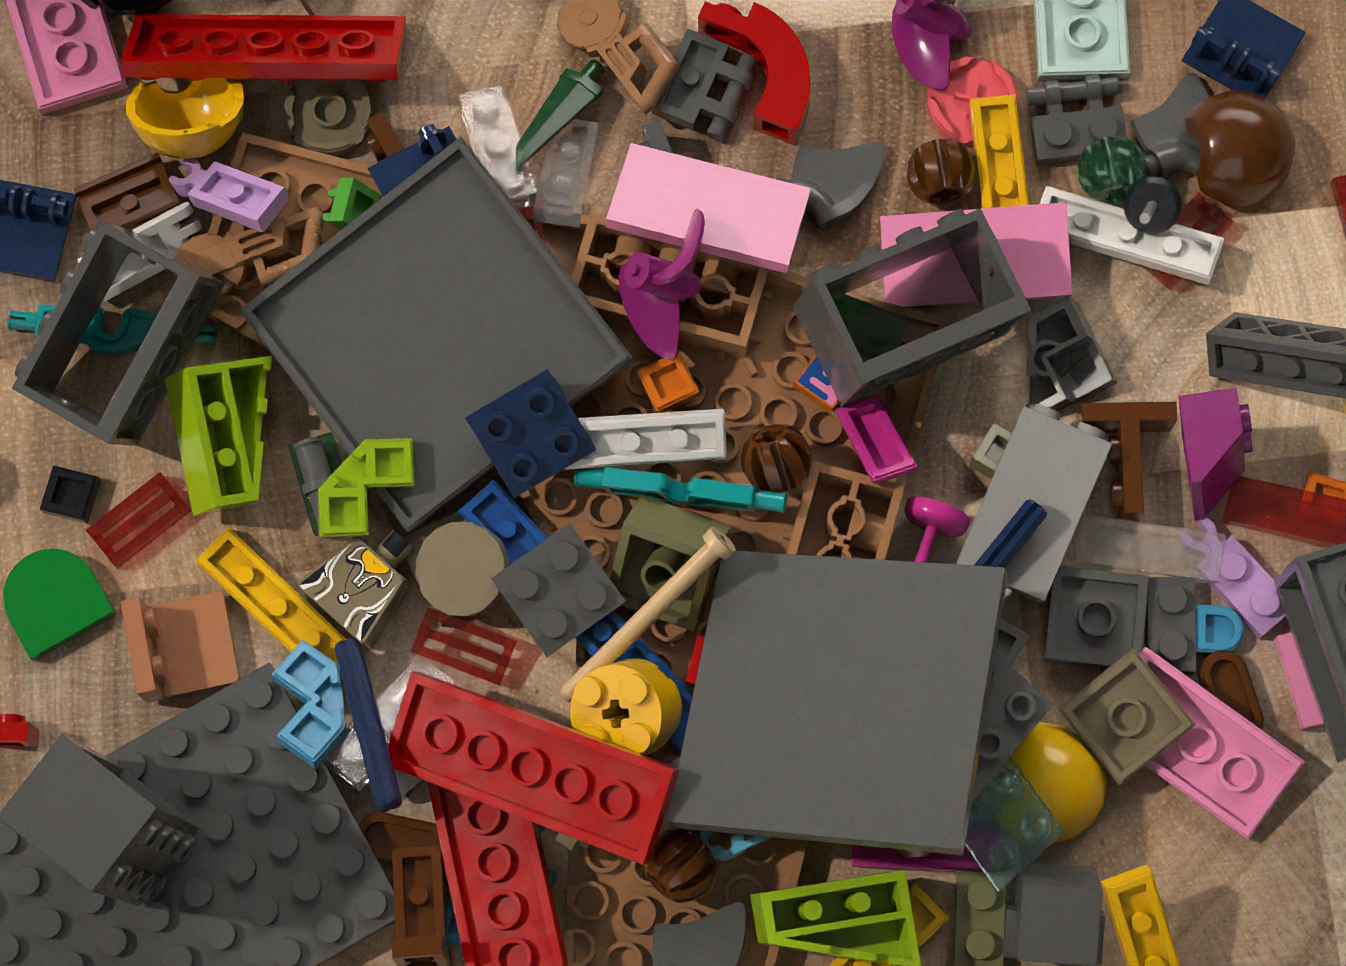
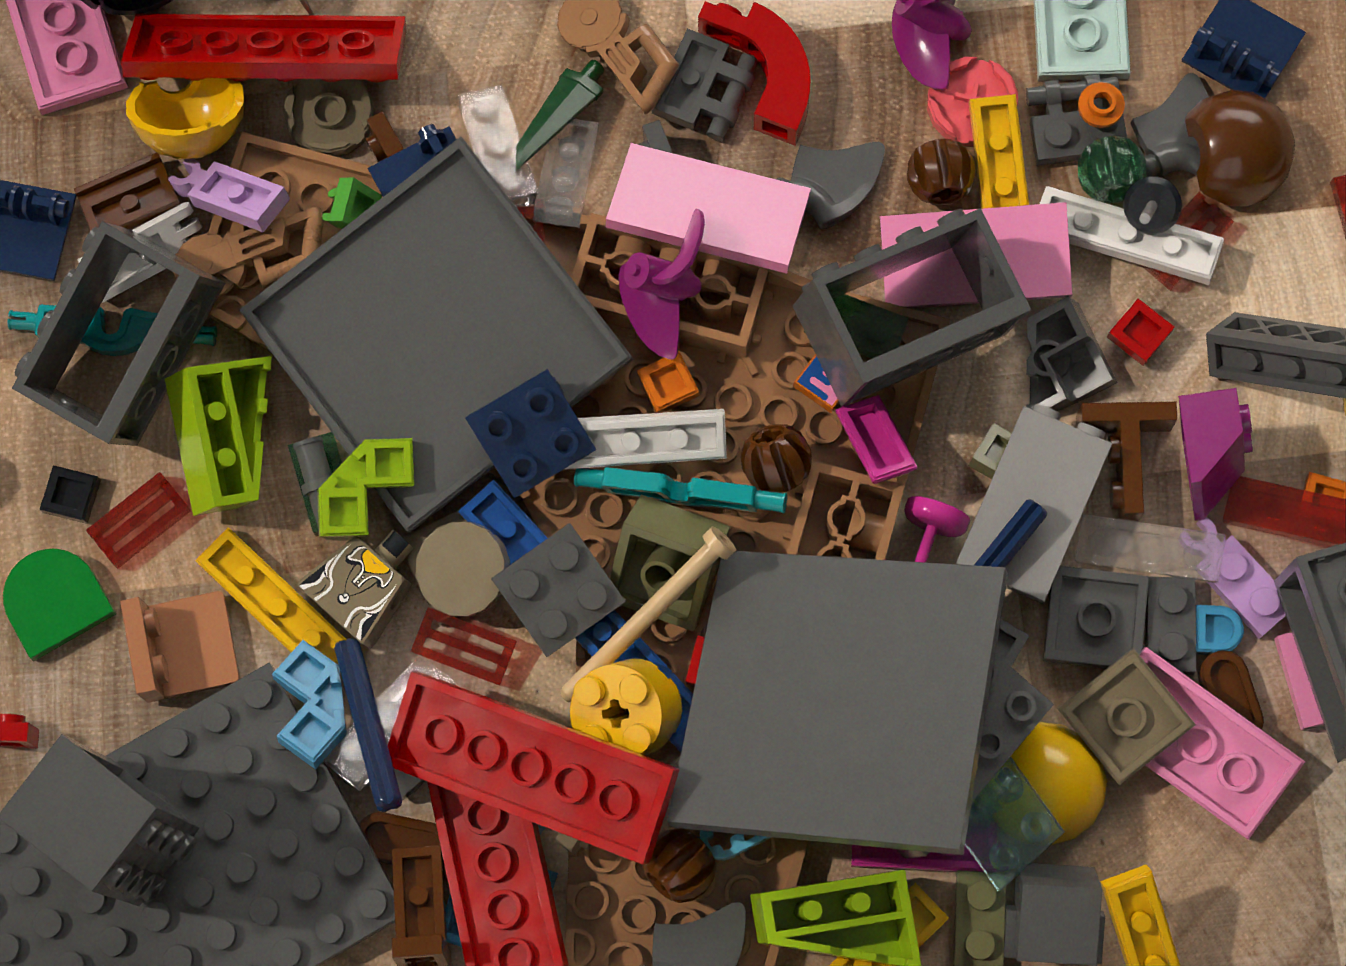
(1101, 117): none -> orange plate
(1140, 332): none -> red plate

